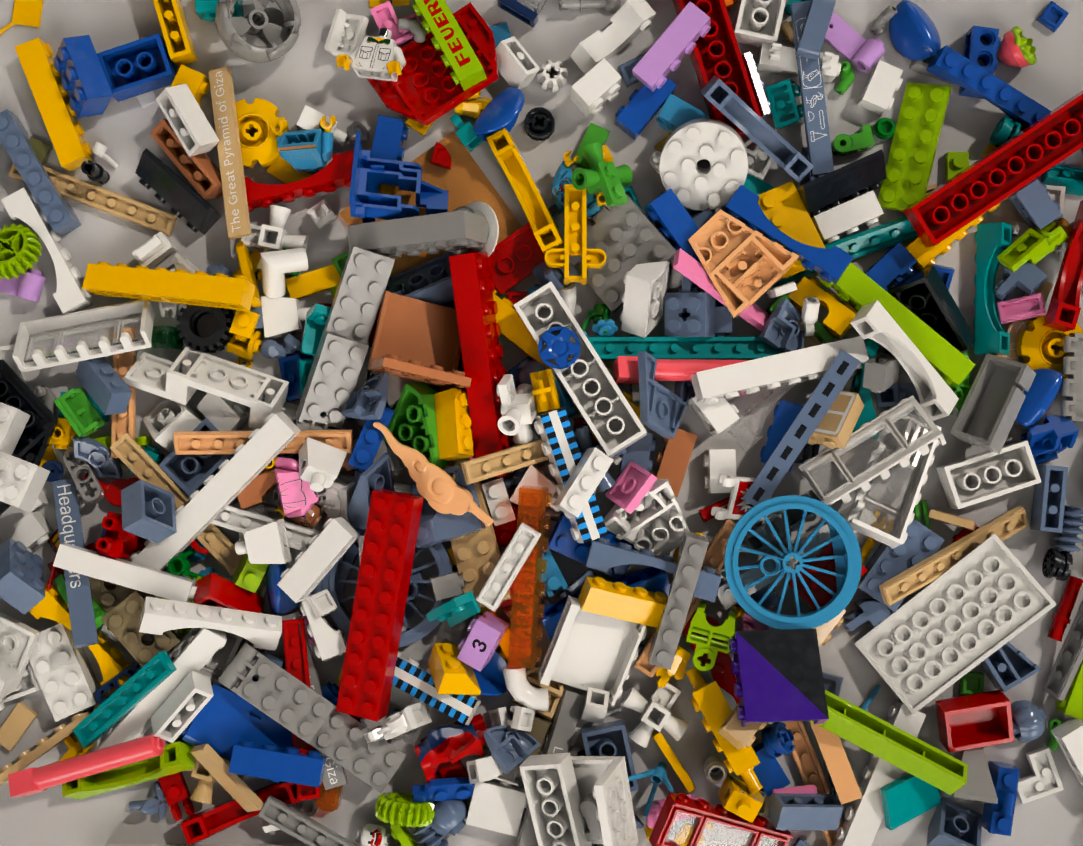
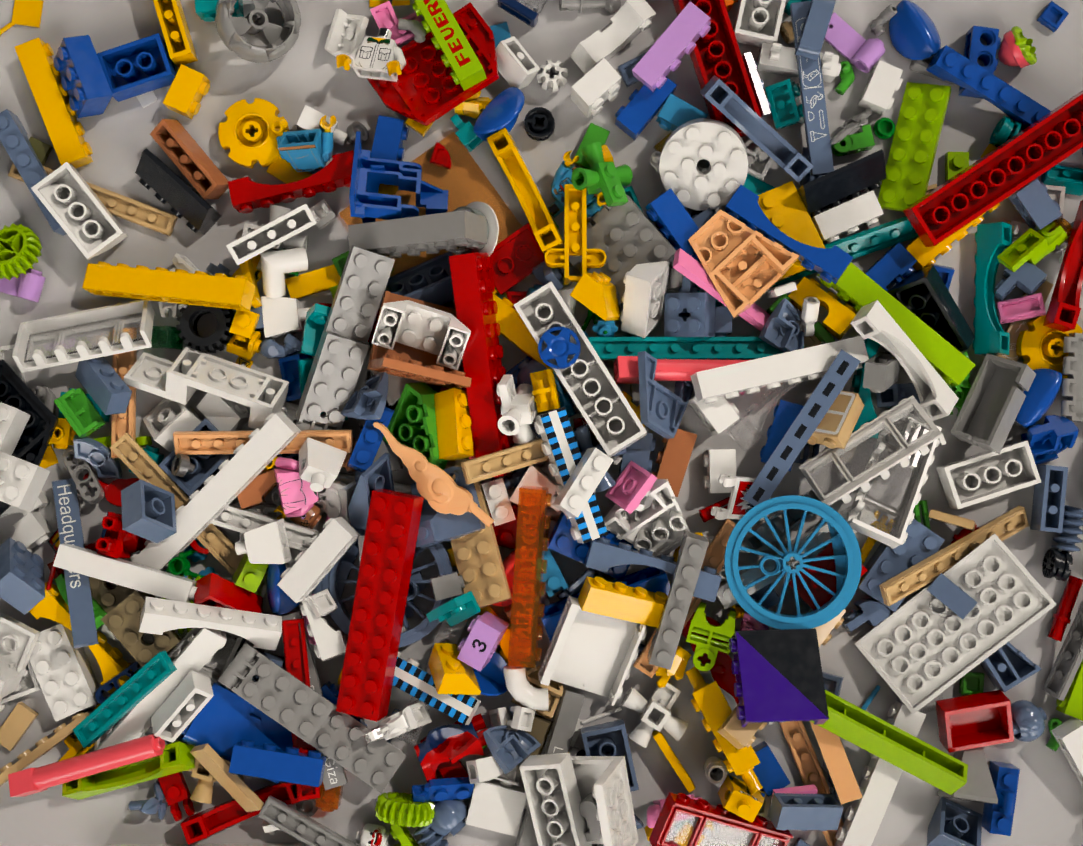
(55, 468): dark blue tile -> none
(69, 290): white arch -> none
(79, 211): none -> white slope
(95, 172): black pin -> none
(100, 149): white hand -> none
(154, 250): white piece -> none
(181, 465): none -> flat silver tile
(187, 120): white brick -> none
(229, 153): tan tile -> none
(271, 234): none -> white brick
(422, 329): none -> white slope
(508, 567): white tile -> none
(595, 705): white brick -> none
(598, 295): none -> yellow slope
(657, 777): dark azure plant -> none
(778, 740): blue wheel -> none
(850, 125): none -> light grey sword
(907, 799): teal tile -> none
(952, 596): none -> sand blue tile
(1044, 779): white plate -> none

